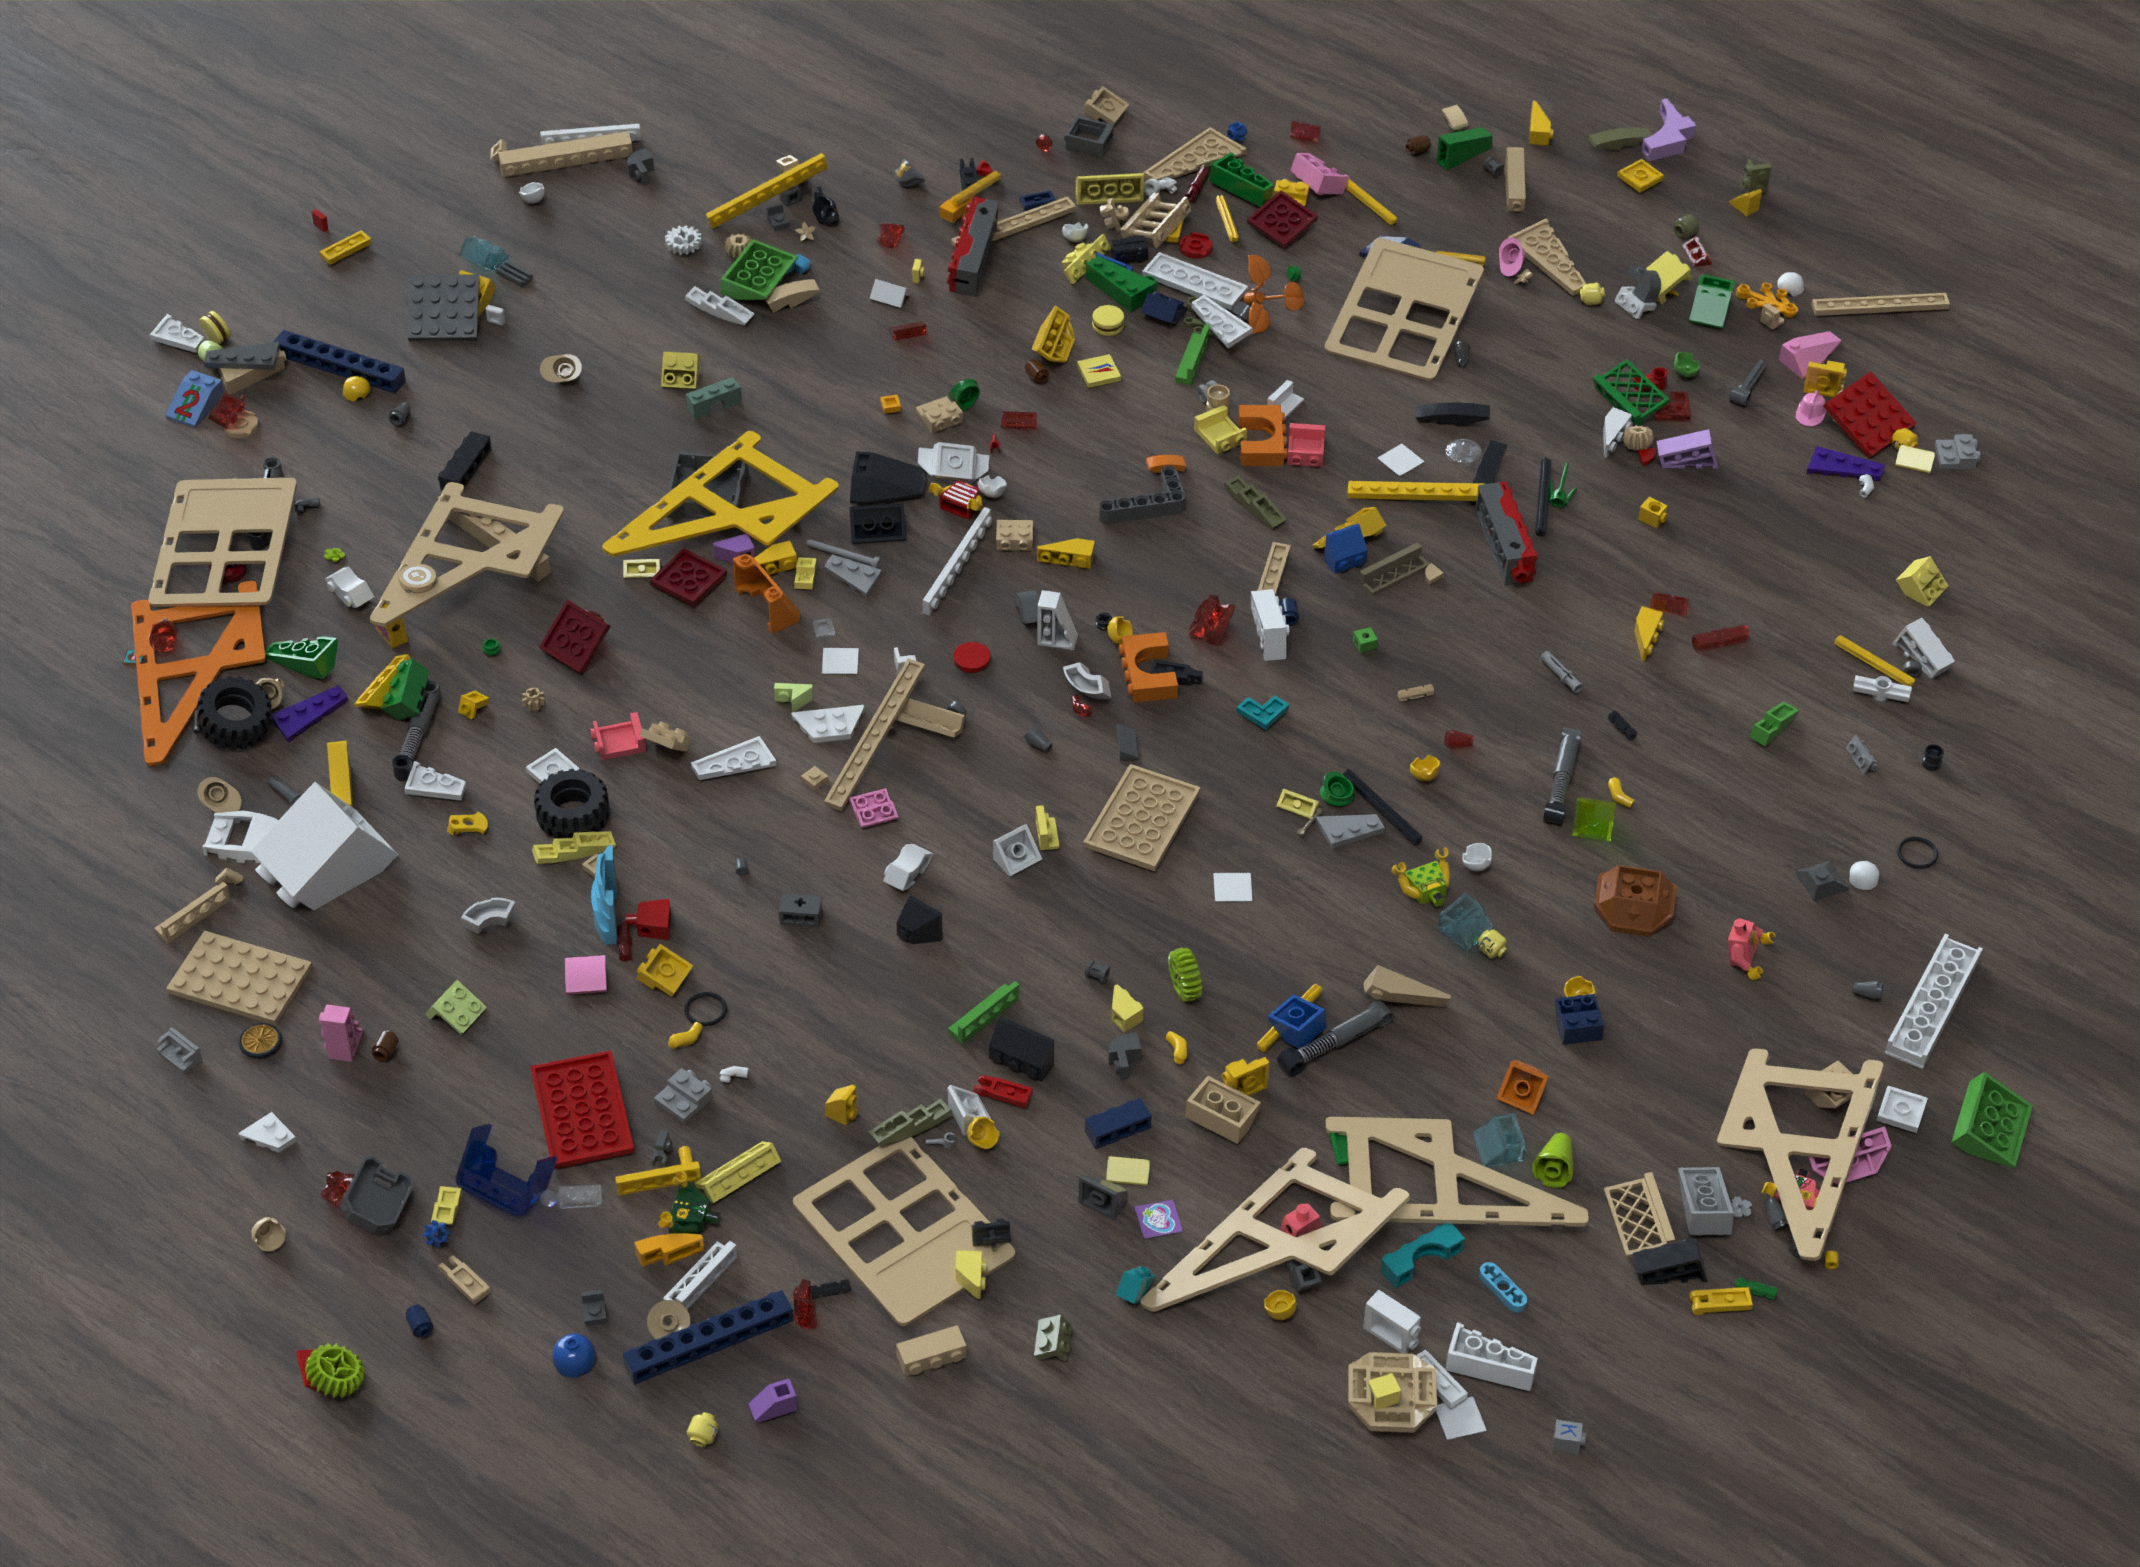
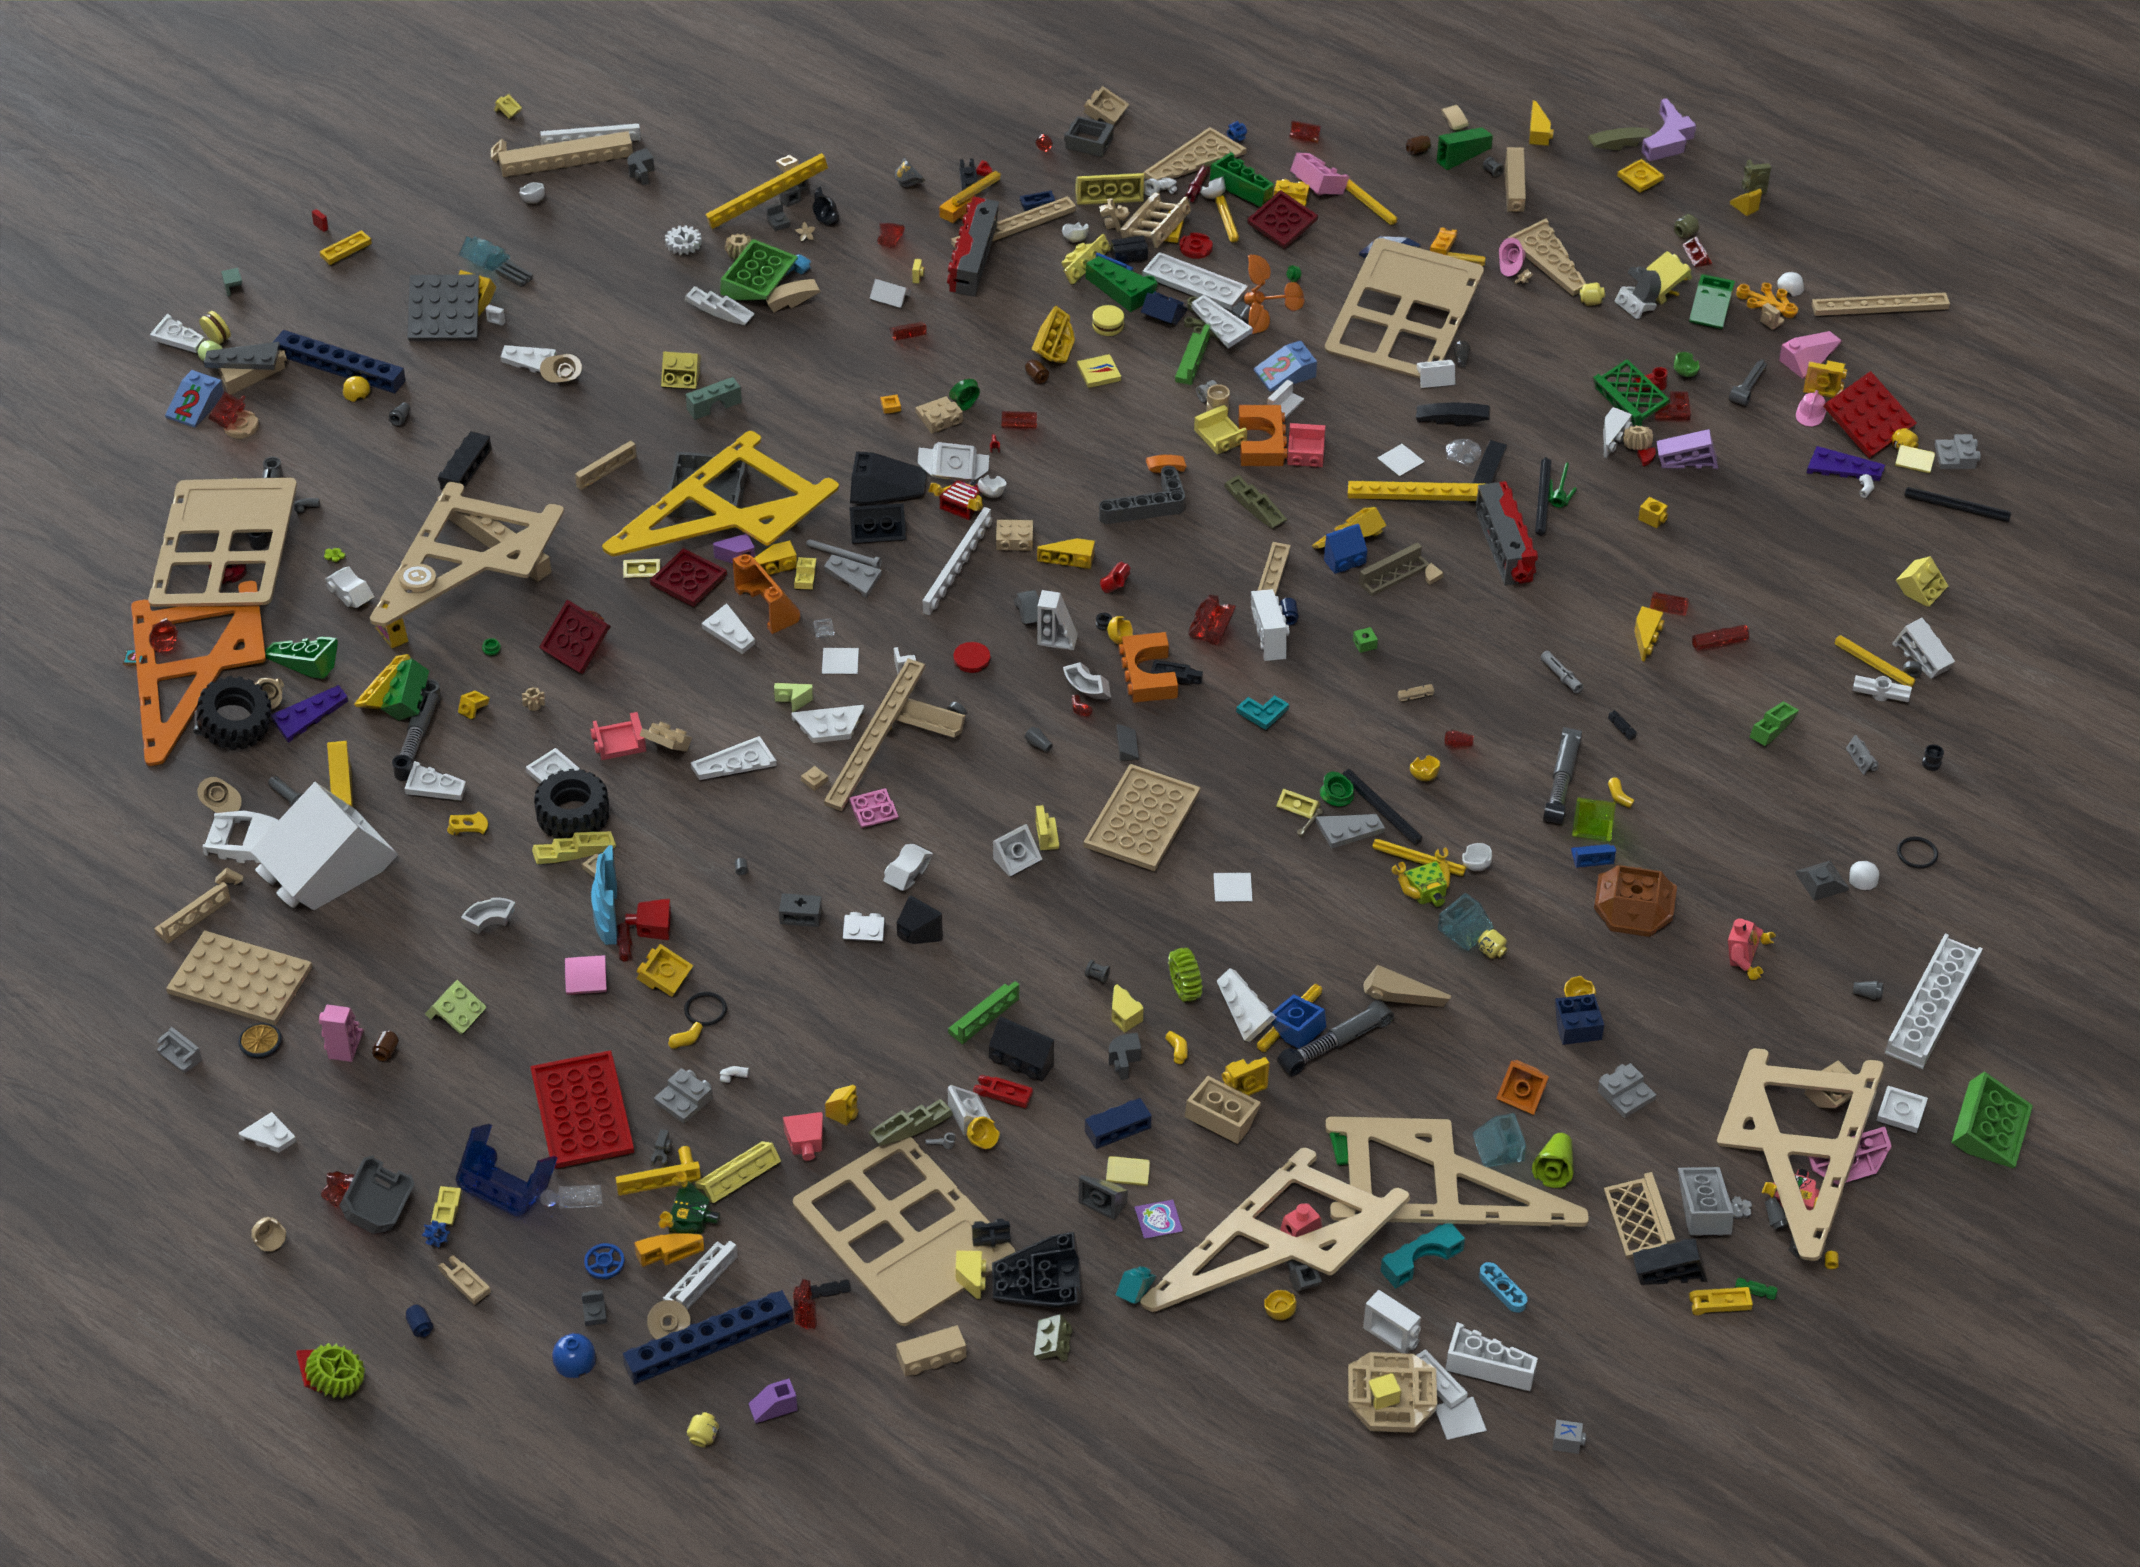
(230, 279): none -> sand green panel
(507, 106): none -> light yellow bracket
(526, 356): none -> white wing
(604, 1261): none -> blue wheel
(605, 465): none -> tan plate
(729, 629): none -> white wing
(804, 1134): none -> coral torso
(864, 927): none -> white bracket
(1040, 1274): none -> black wedge
(1115, 578): none -> red piece
(1216, 188): none -> white hair
(1247, 1010): none -> white wing
(1289, 363): none -> medium blue slope
(1415, 856): none -> yellow axle
(1436, 373): none -> white panel
(1443, 241): none -> light orange plate
(1593, 855): none -> blue panel
(1625, 1090): none -> light grey plate
(1957, 504): none -> black axle

